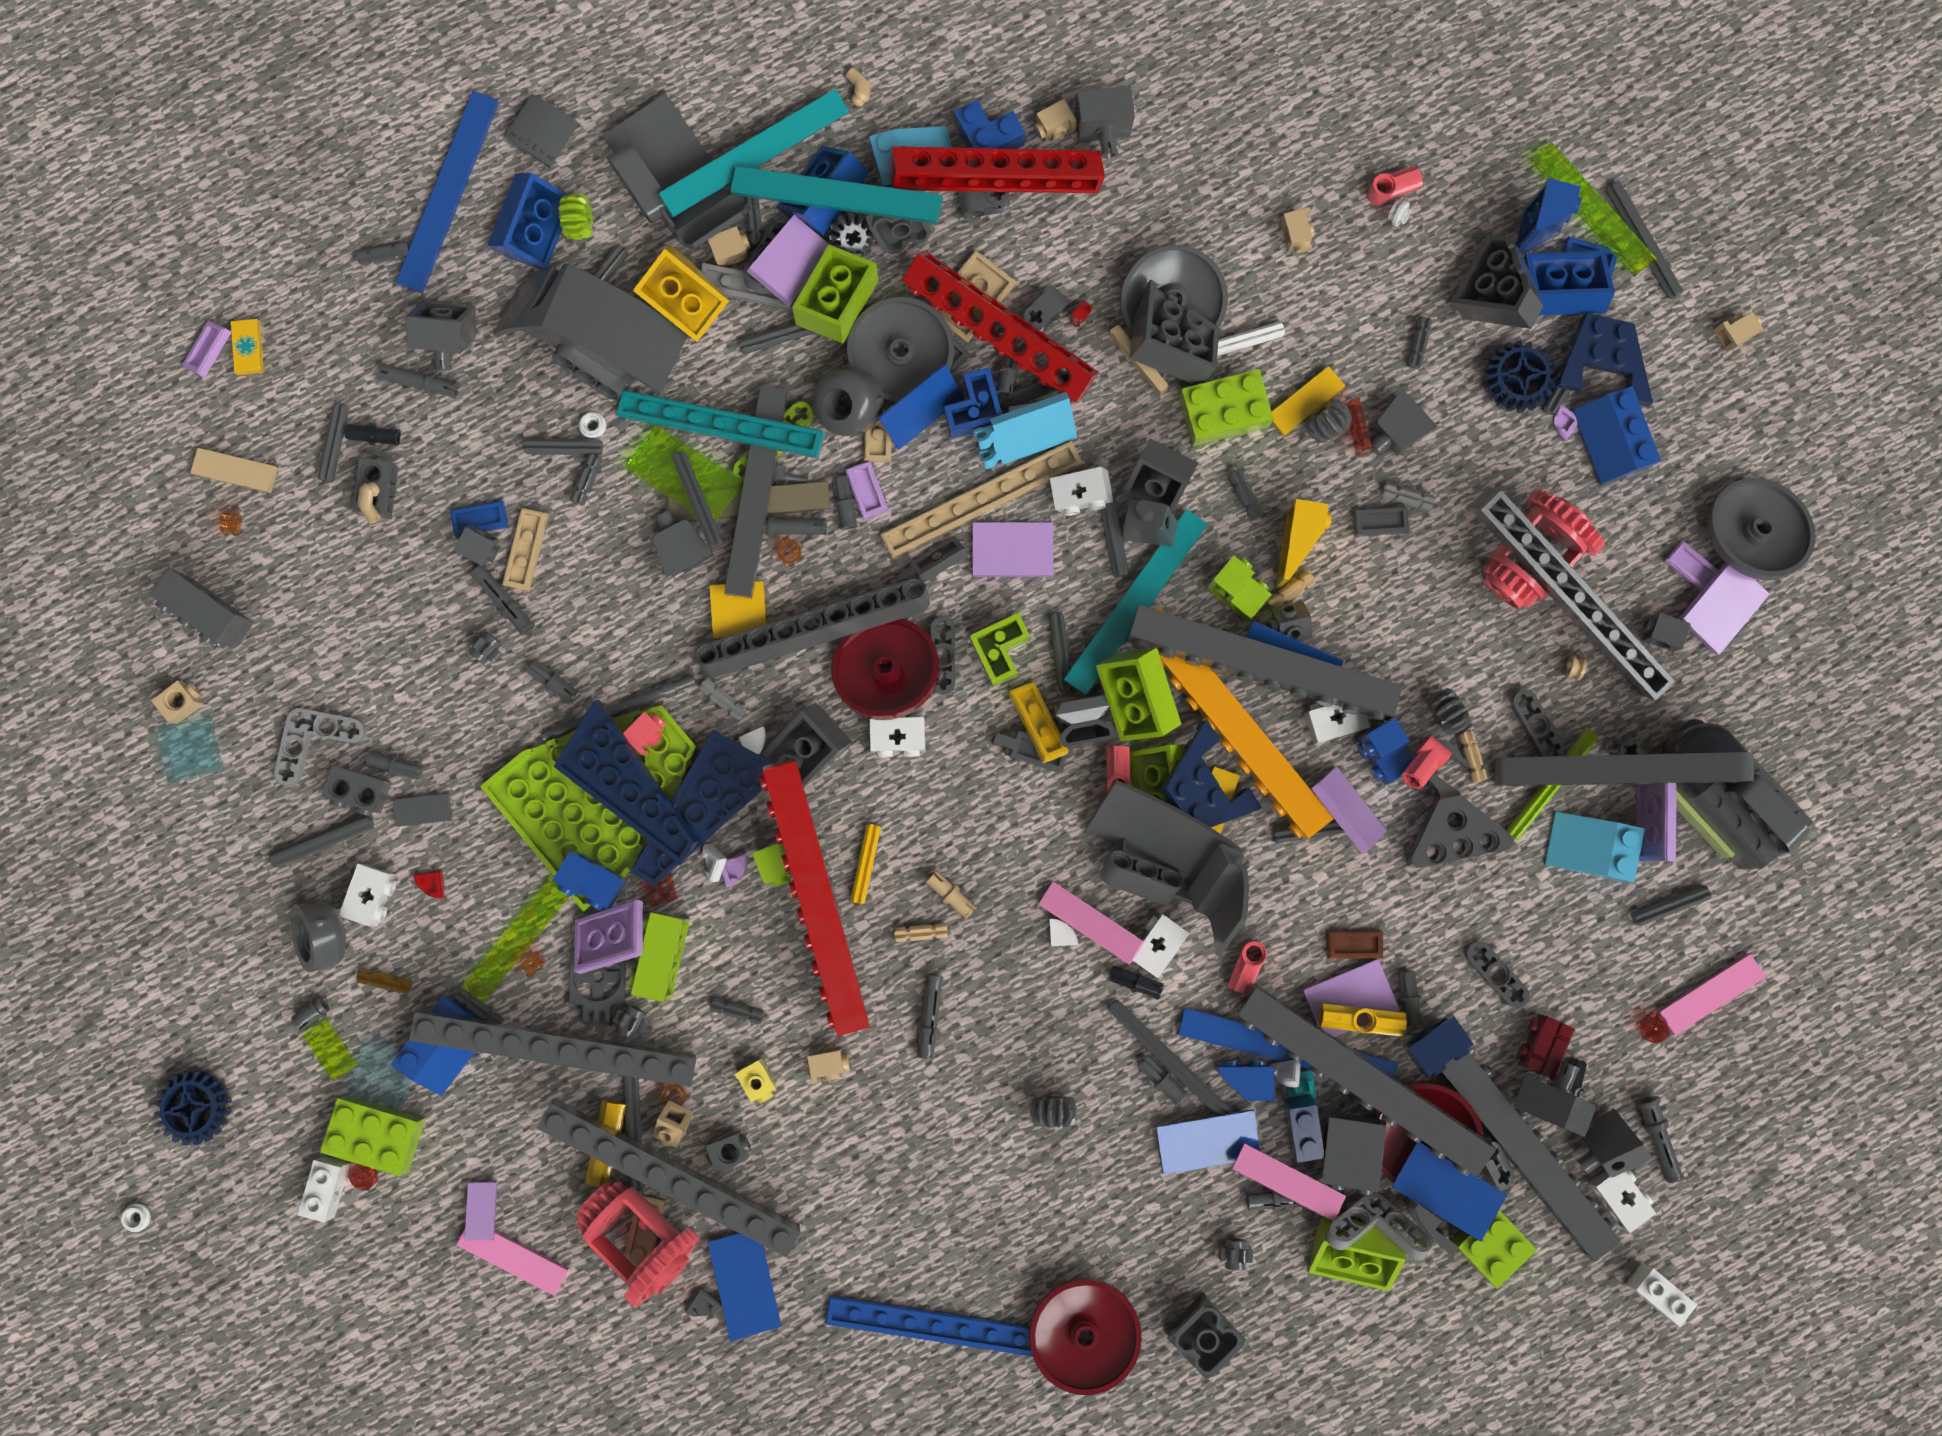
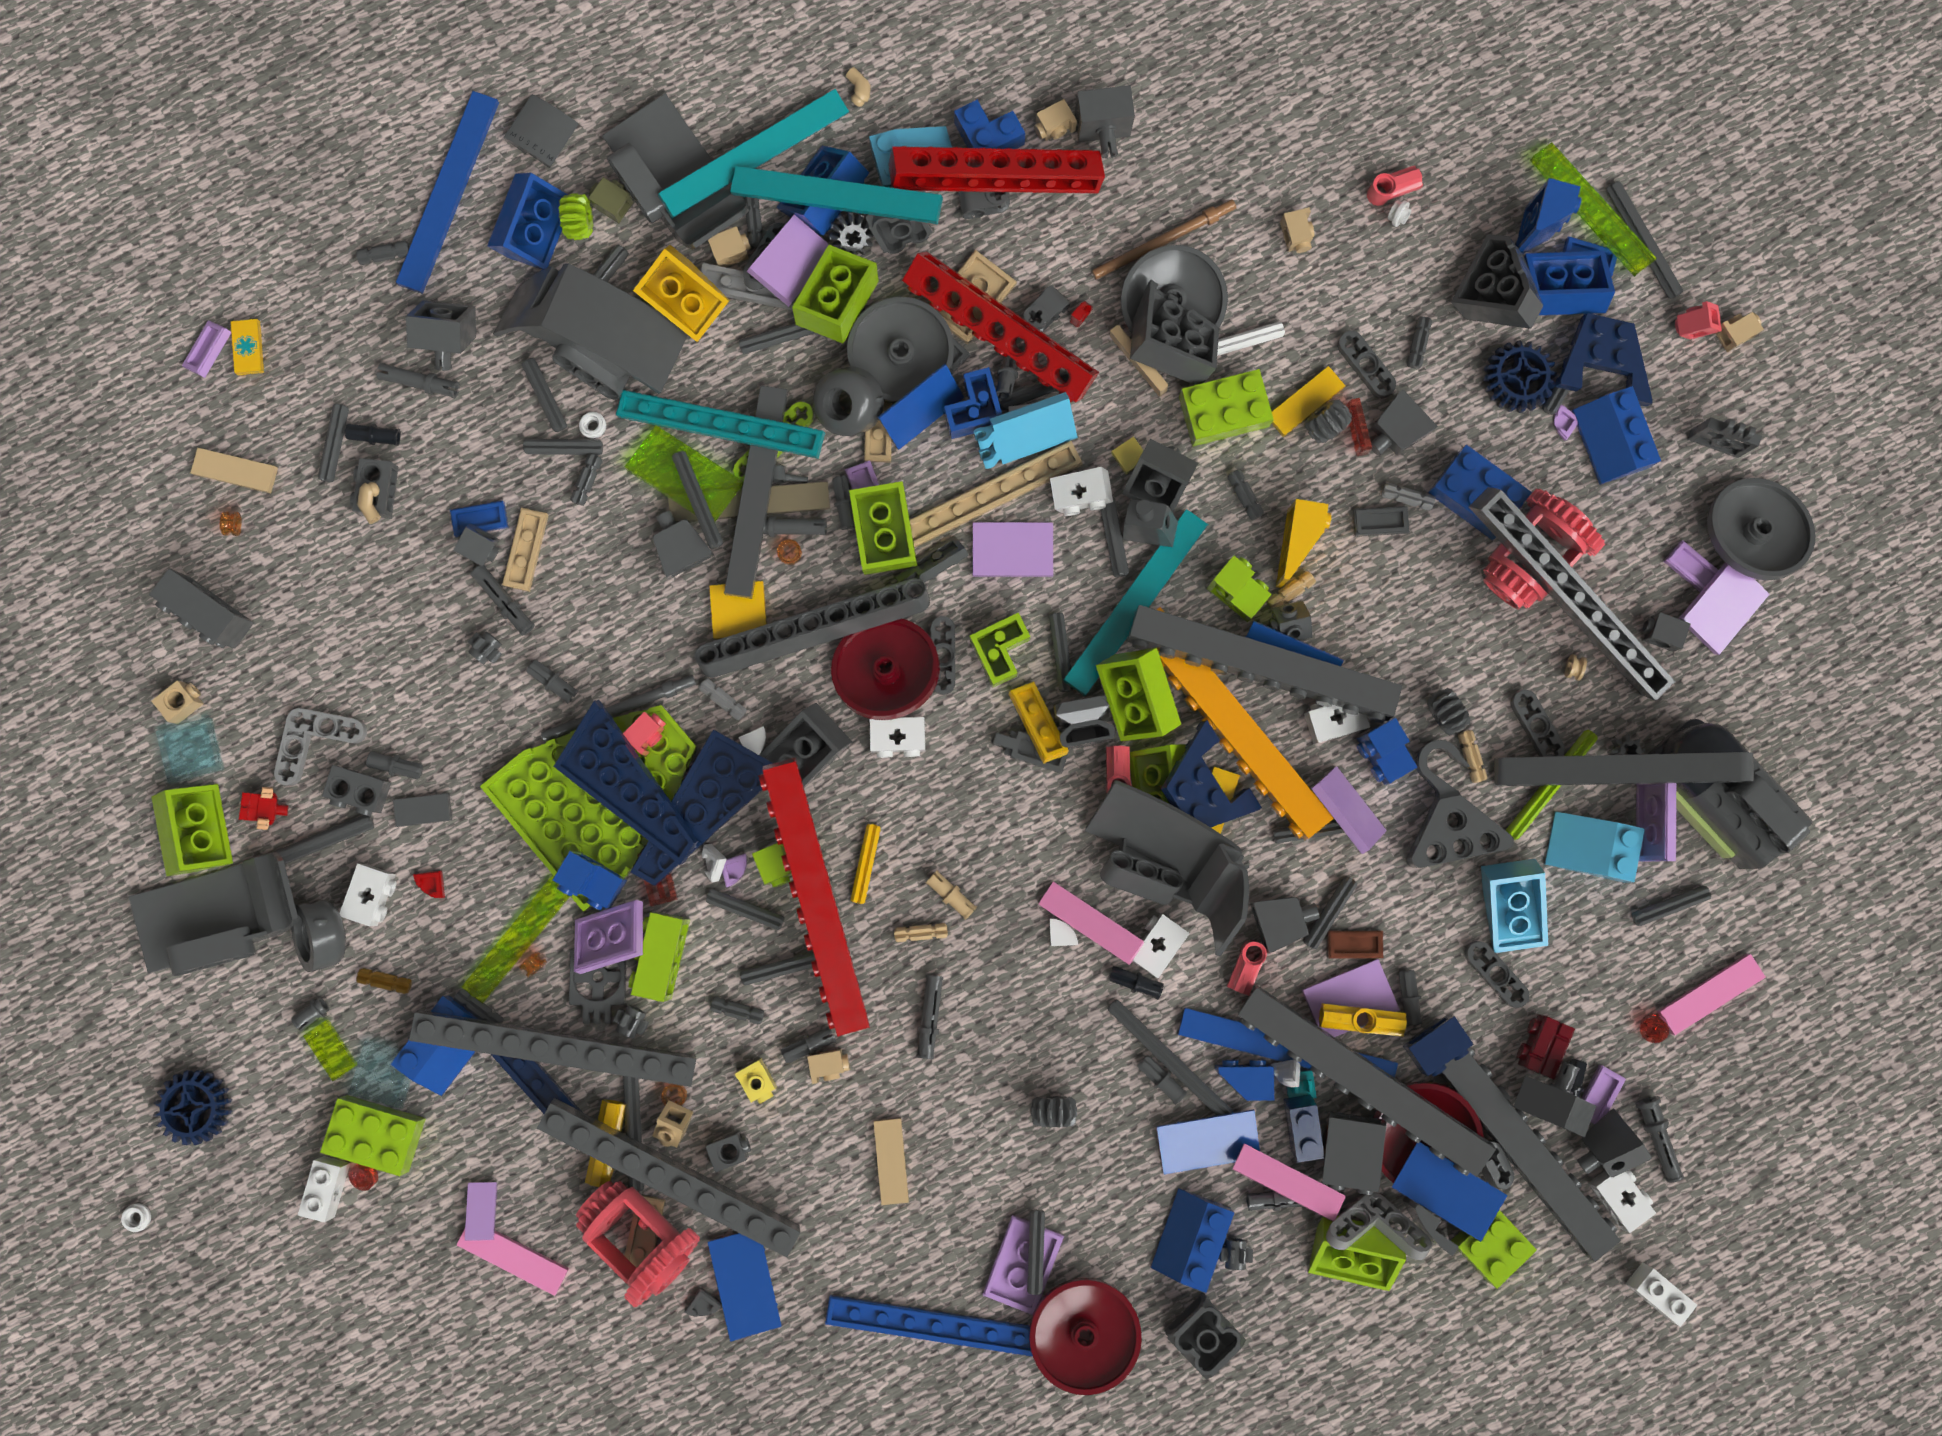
(191, 829): none -> lime slope
(214, 916): none -> dark grey beam
(261, 808): none -> red piece
(534, 1081): none -> dark blue plate
(544, 395): none -> dark grey axle
(610, 199): none -> olive brick
(745, 909): none -> dark grey axle
(777, 969): none -> dark grey axle
(807, 1045): none -> dark grey axle
(883, 528): none -> lime brick
(891, 1161): none -> tan tile
(1010, 1270): none -> lavender tile
(1036, 1252): none -> dark grey axle
(1128, 454): none -> light yellow tile
(1192, 1240): none -> blue slope
(1208, 217): none -> medium nougat bar
(1282, 921): none -> dark grey torso
(1330, 912): none -> dark grey axle
(1385, 374): none -> dark grey beam
(1429, 758): coral piece -> none
(1467, 479): none -> blue brick
(1515, 905): none -> medium azure slope
(1603, 1091): none -> lavender tile
(1699, 321): none -> coral brick
(1726, 439): none -> dark grey piece

